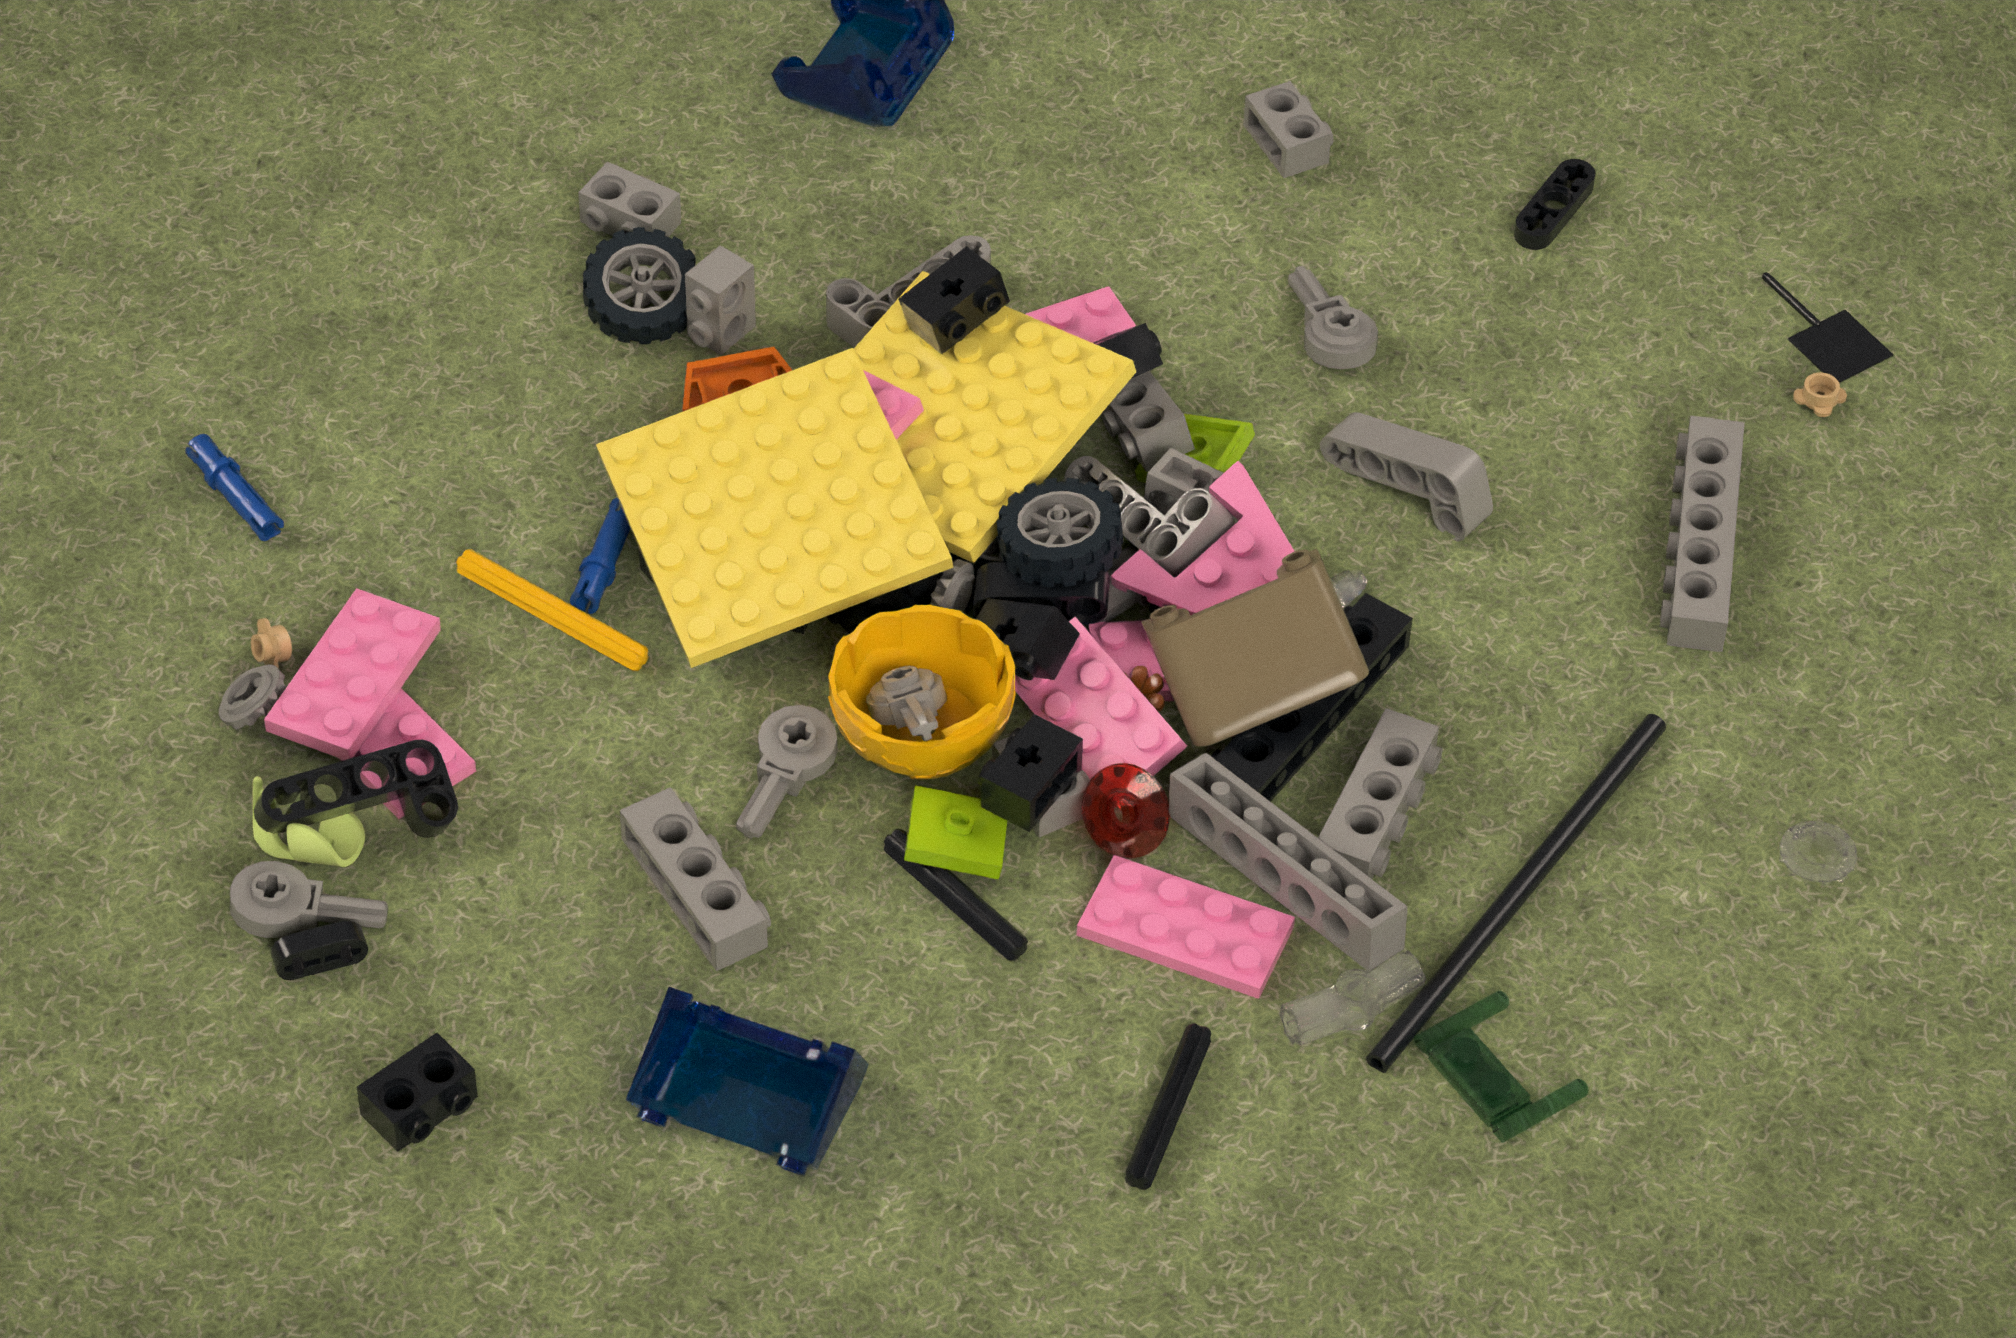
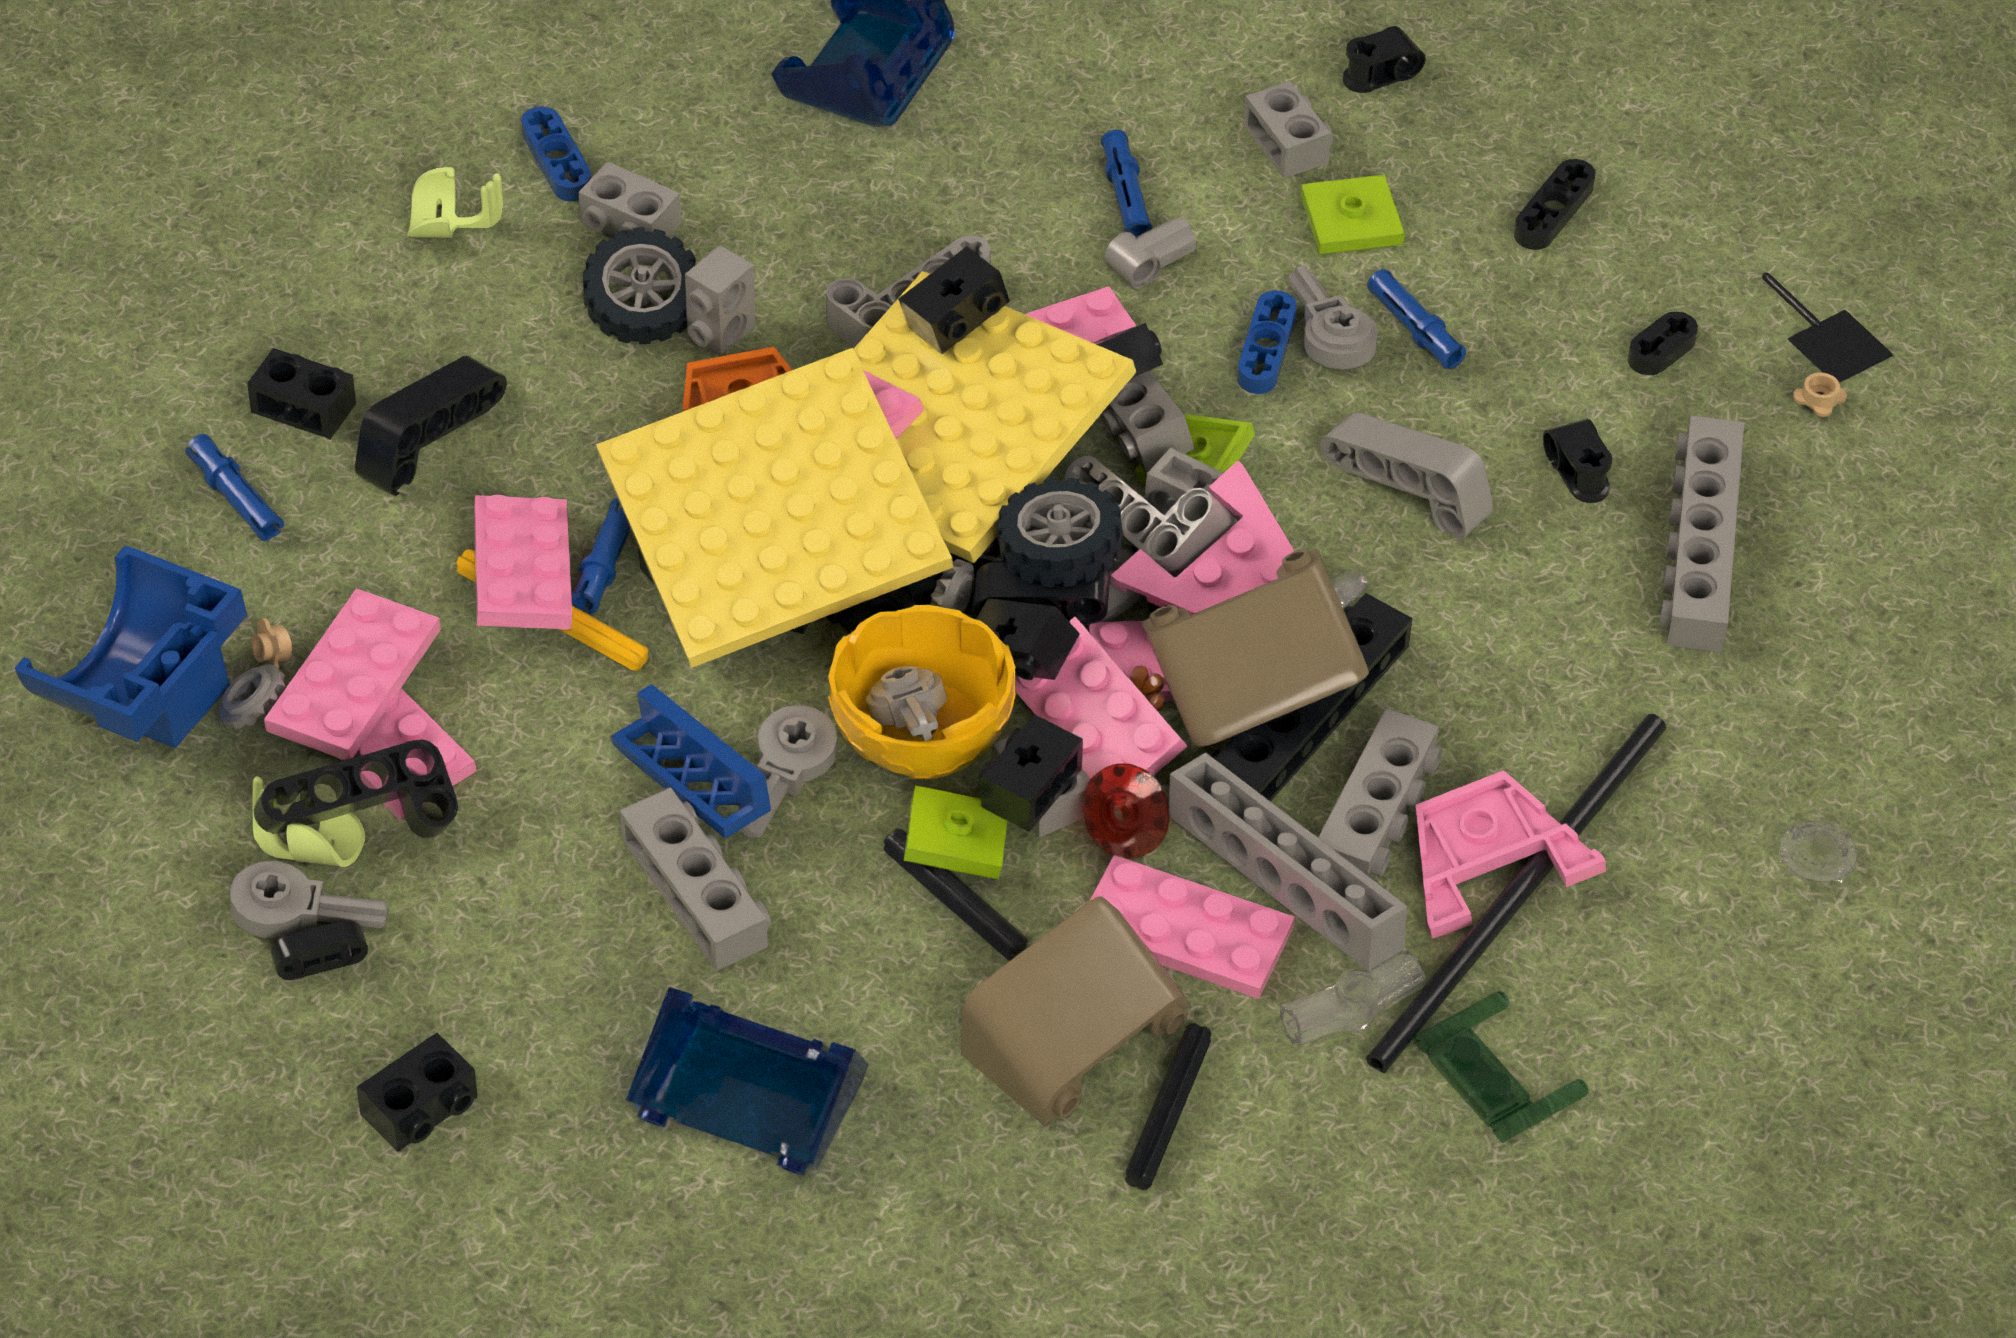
(156, 656): none -> blue piece
(301, 393): none -> black brick
(420, 415): none -> black beam
(438, 188): none -> yellowish green helmet
(522, 562): none -> bright pink plate
(558, 139): none -> blue beam
(705, 759): none -> blue fence
(1067, 1009): none -> dark tan windscreen
(1123, 172): none -> blue pin
(1143, 256): none -> light grey piece
(1264, 328): none -> blue beam
(1352, 214): none -> lime plate
(1383, 57): none -> black piece
(1426, 329): none -> blue pin
(1483, 830): none -> bright pink wing
(1580, 459): none -> black piece
(1668, 348): none -> black beam

